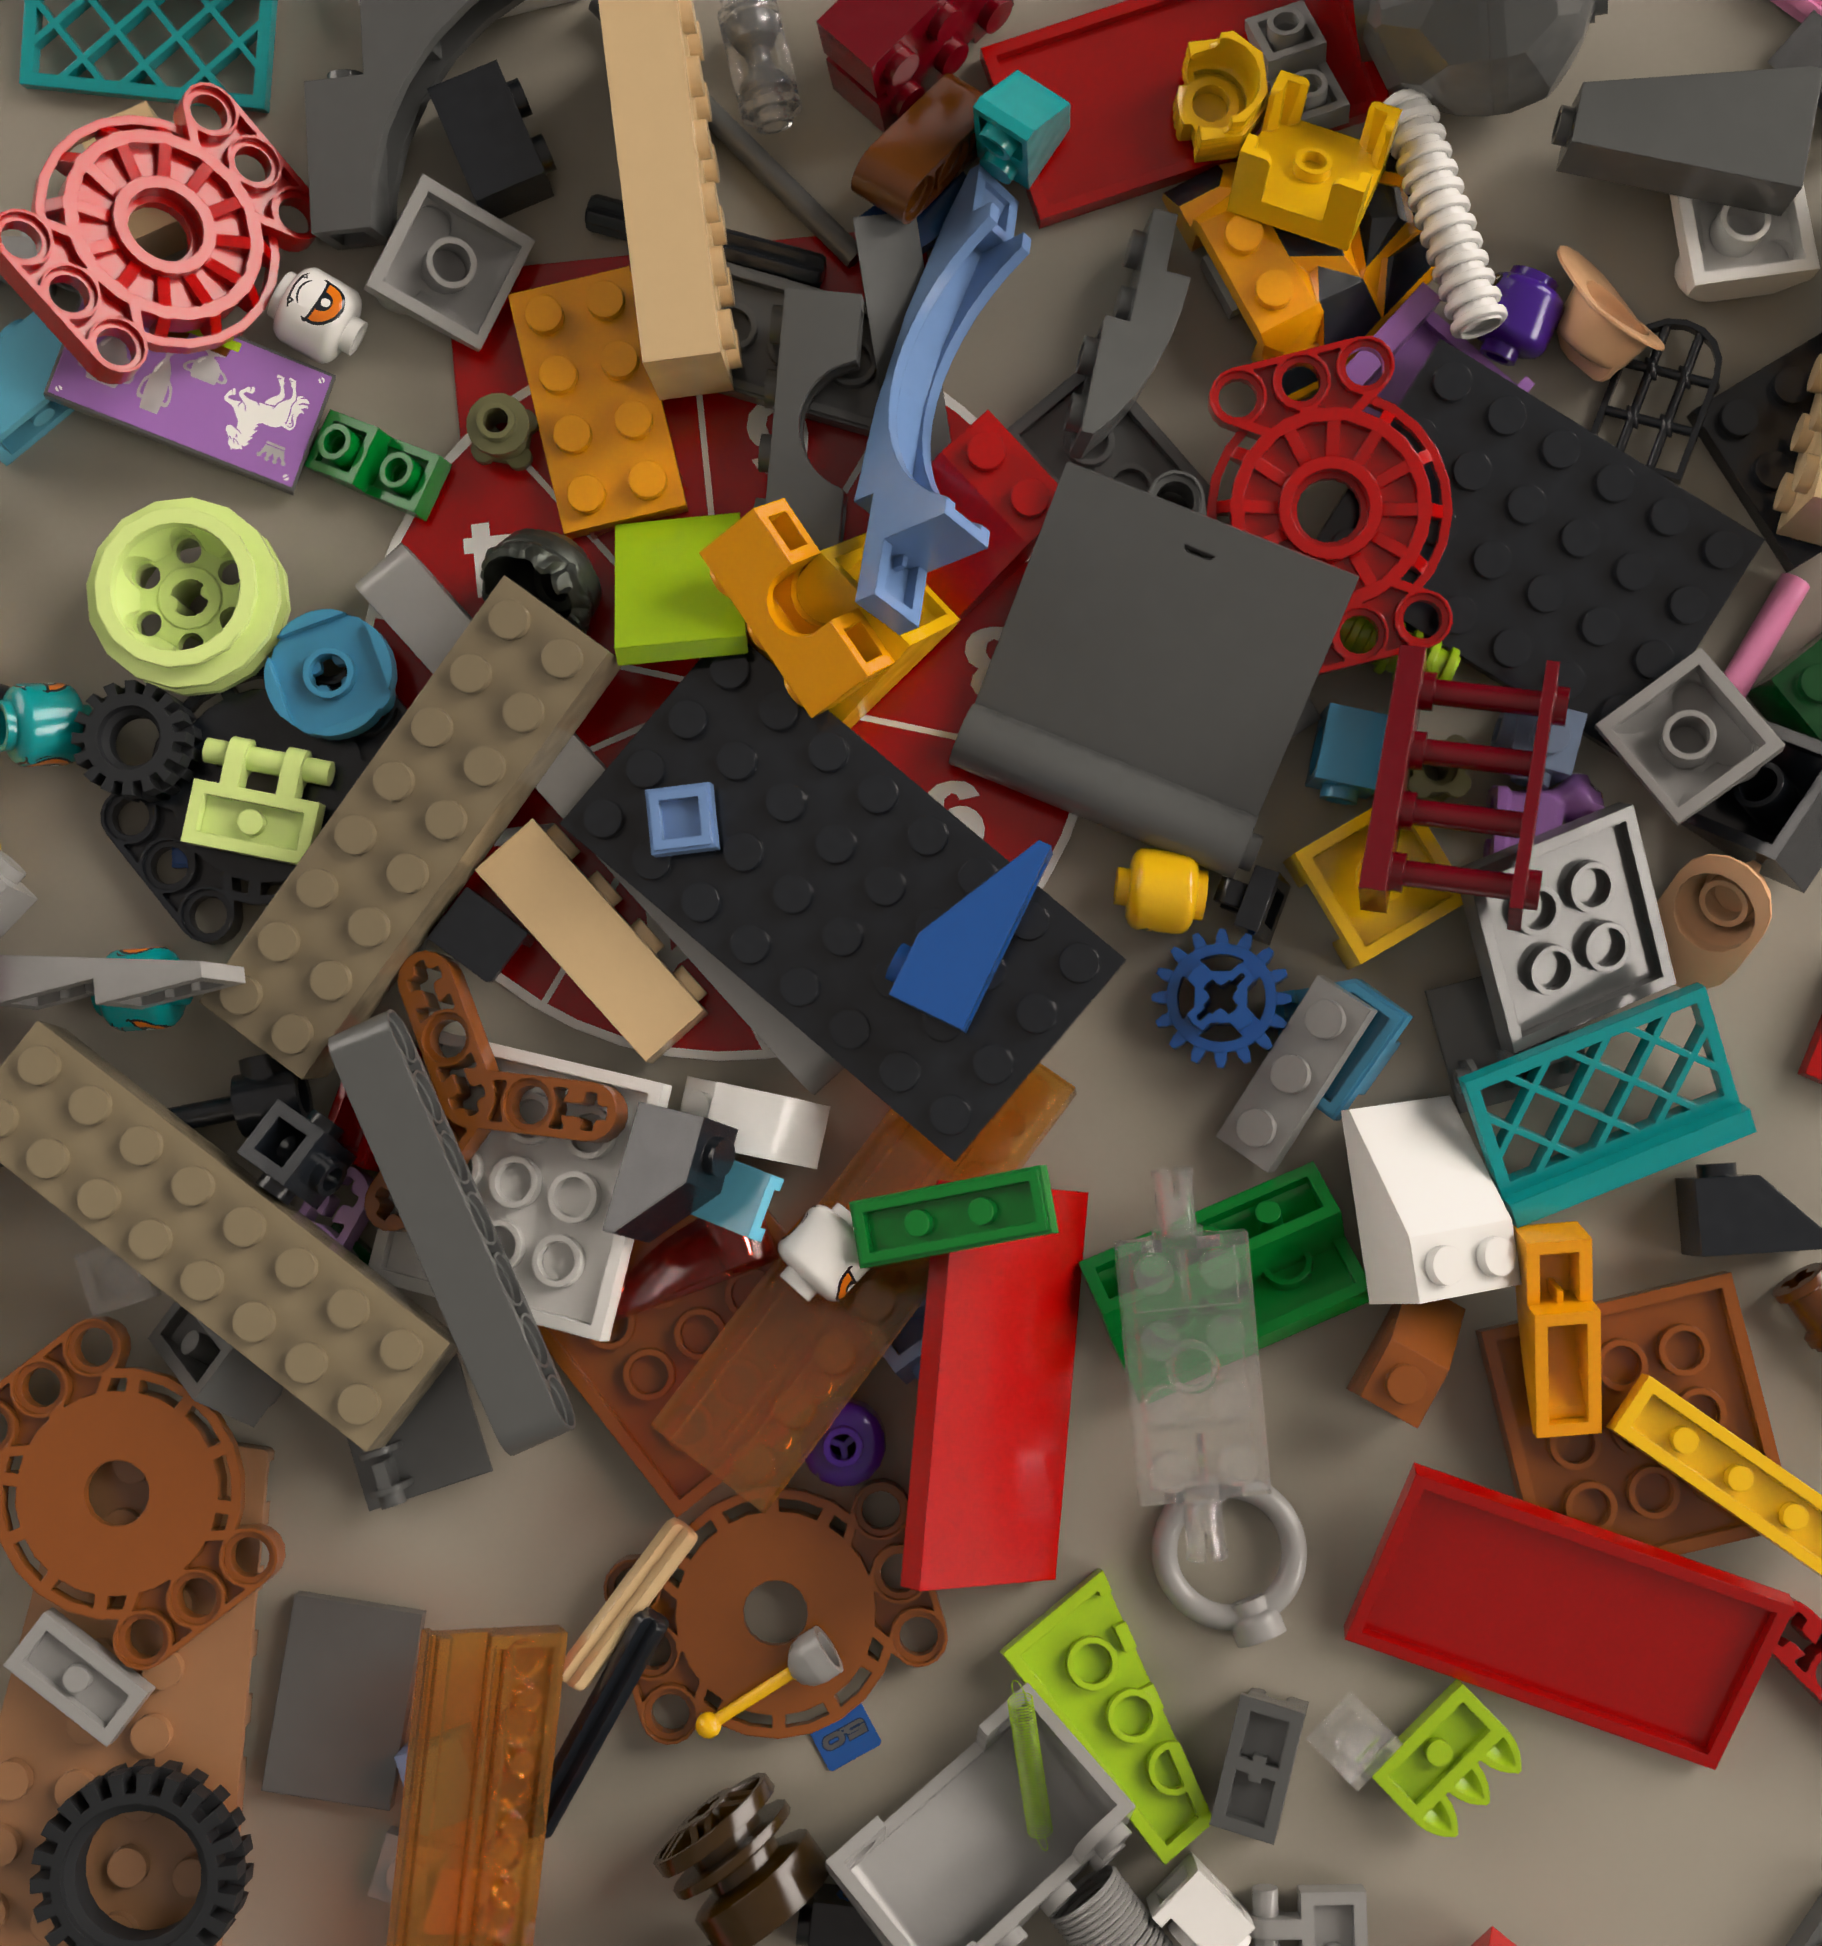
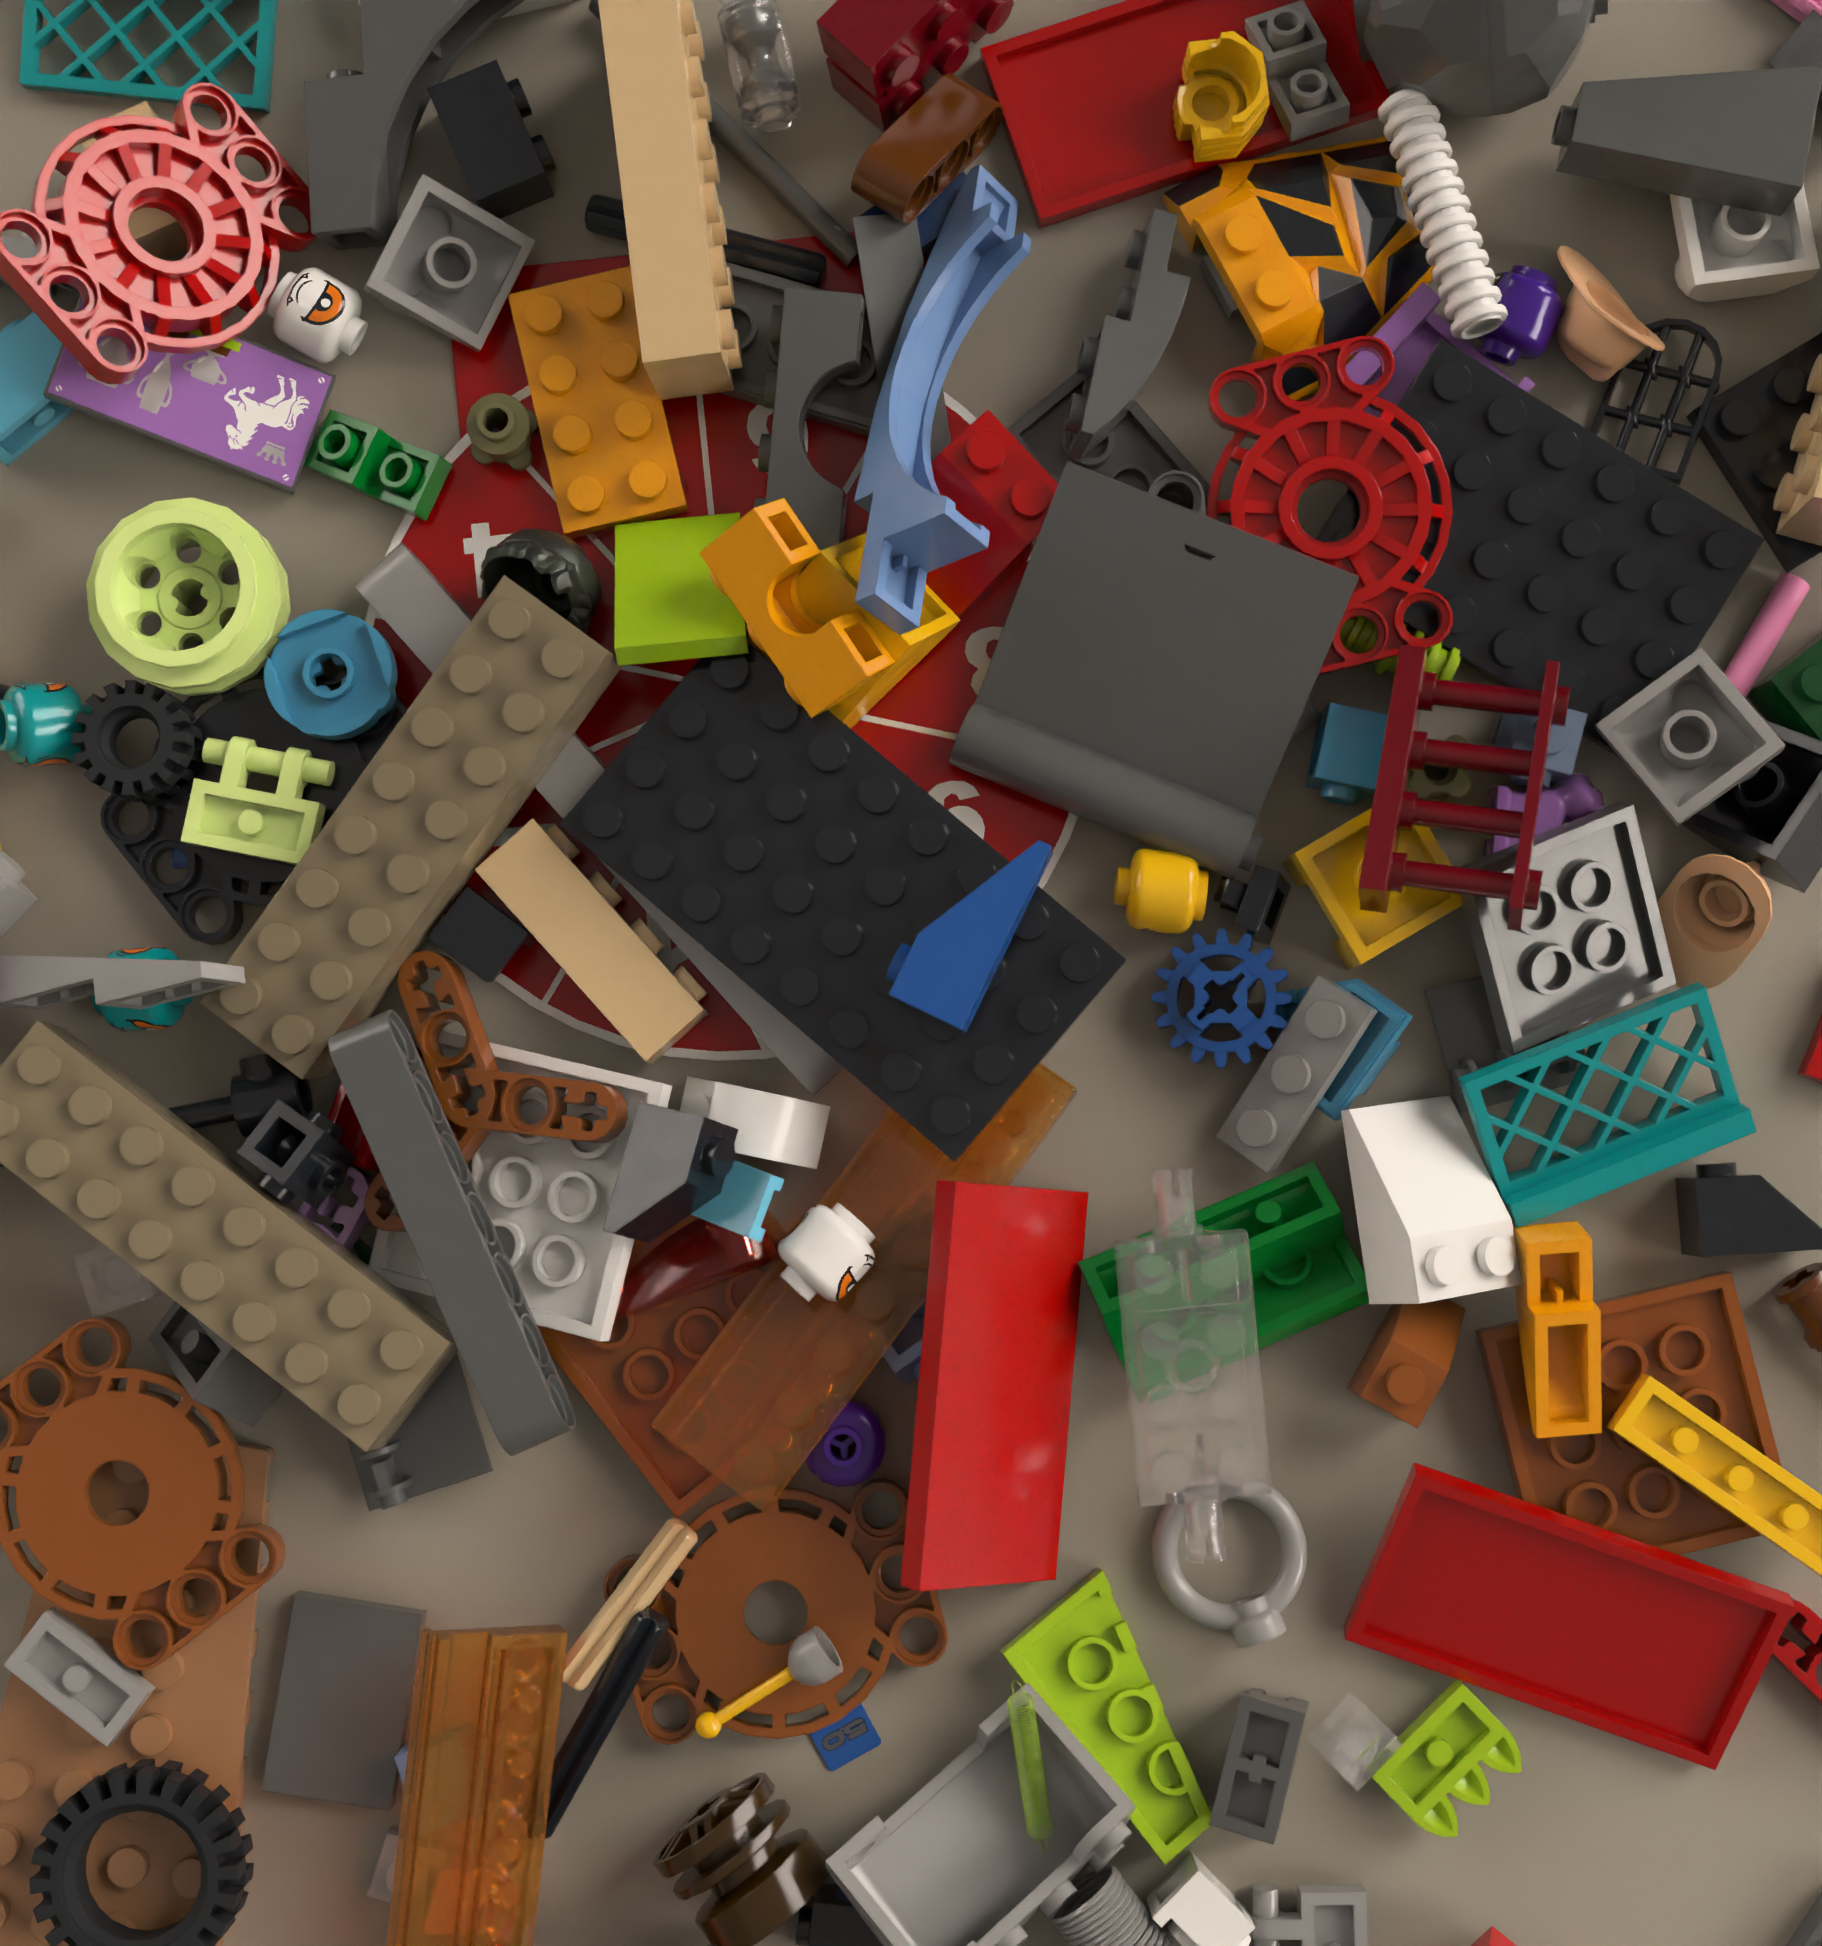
(682, 819): medium blue tile -> none
(954, 1216): green tile -> none
(1019, 128): teal slope -> none
(1308, 174): yellow panel -> none

